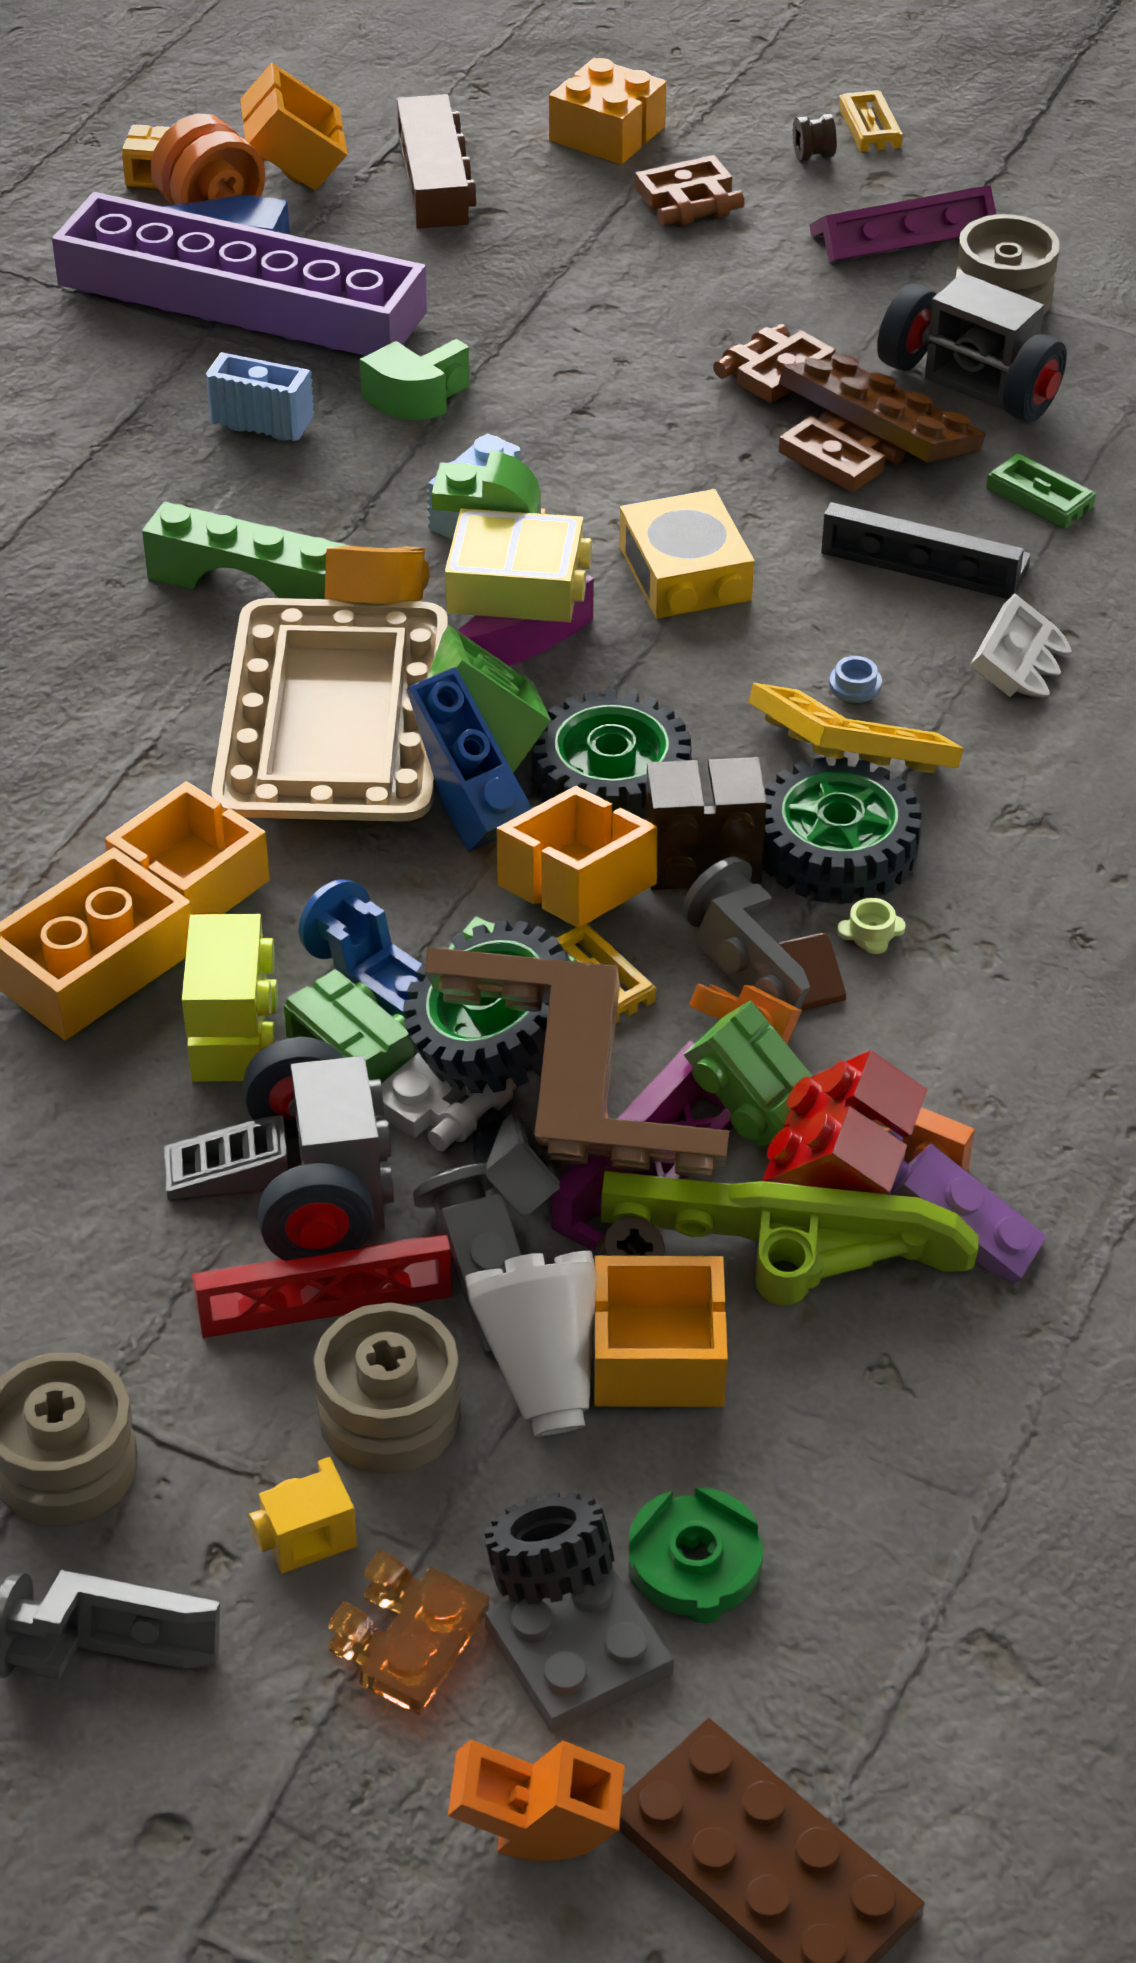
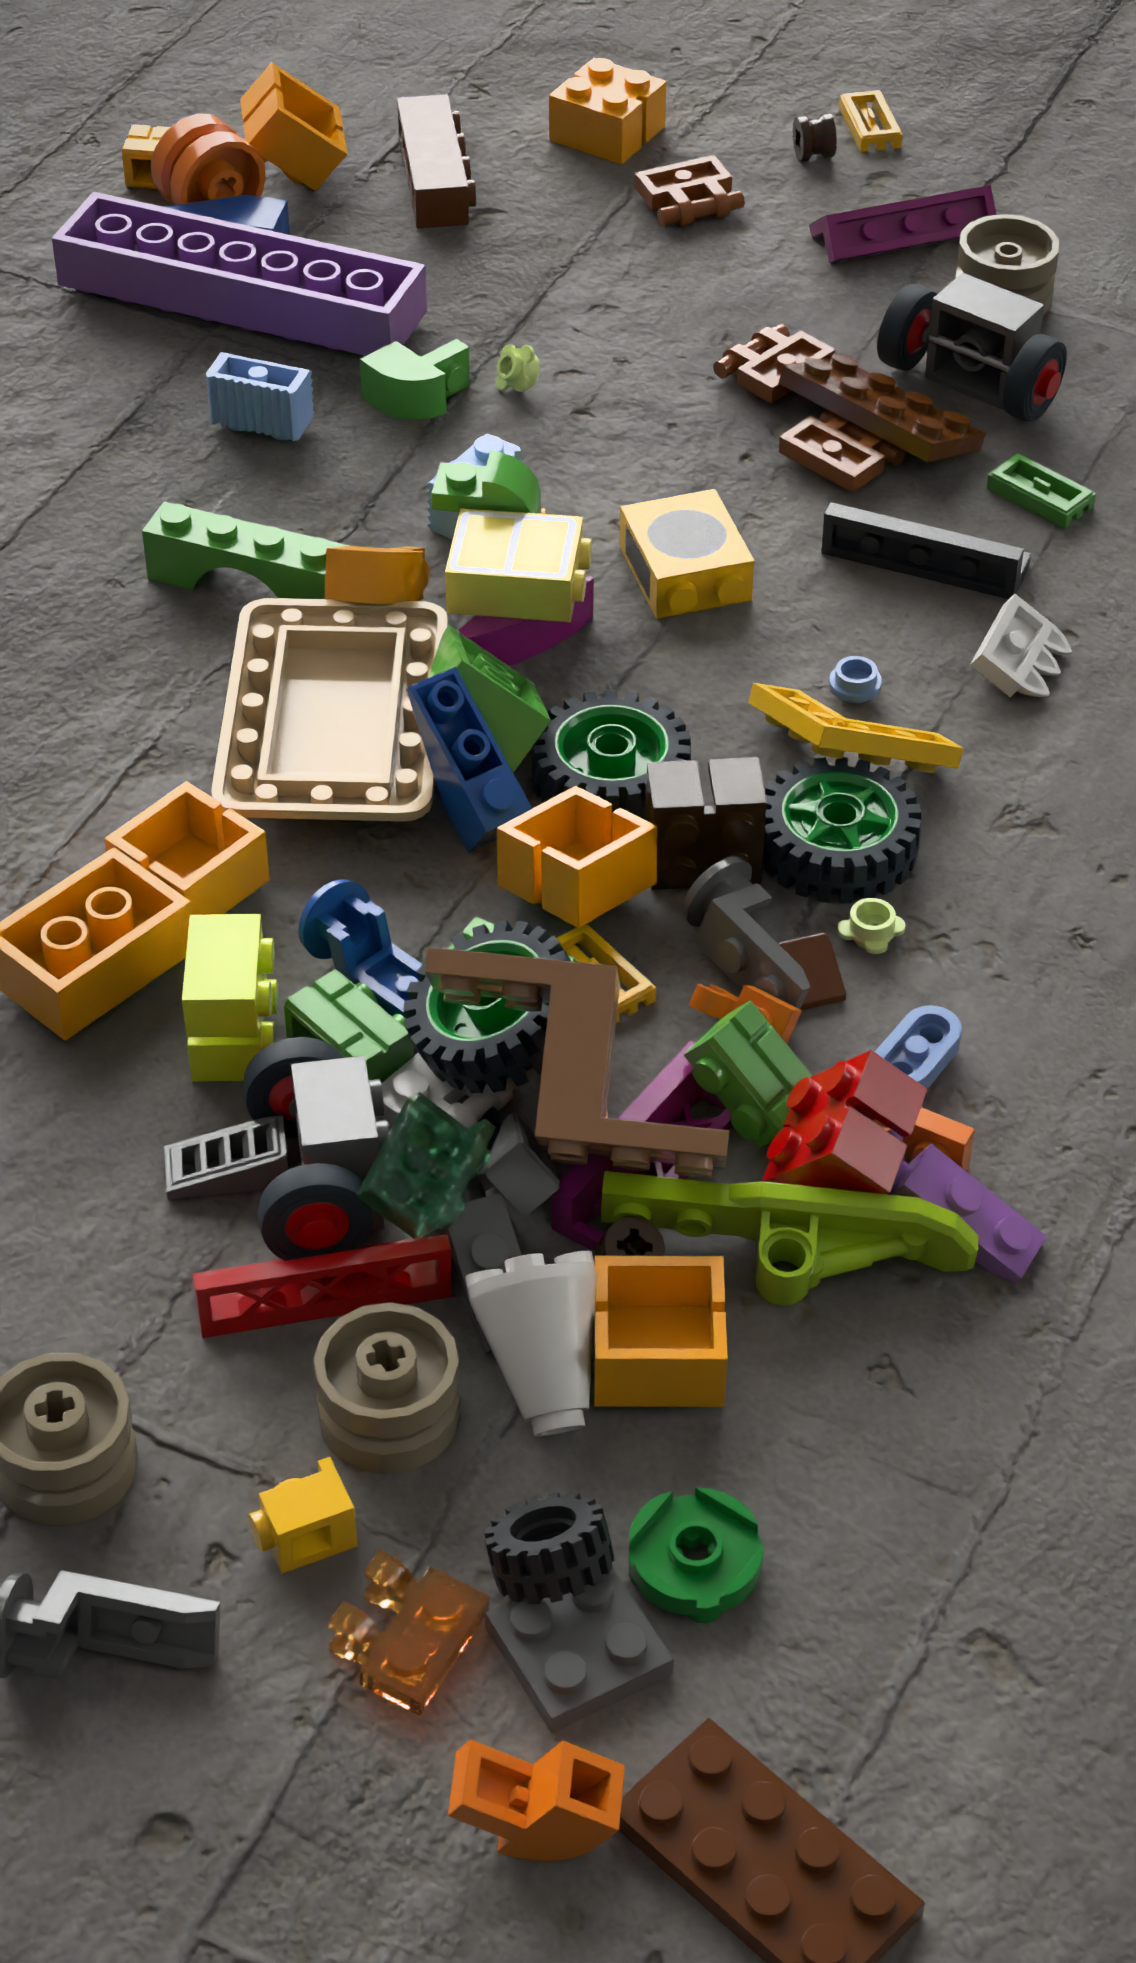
(425, 1168): none -> clear green bracket
(517, 368): none -> yellowish green plate
(910, 1047): none -> medium blue plate

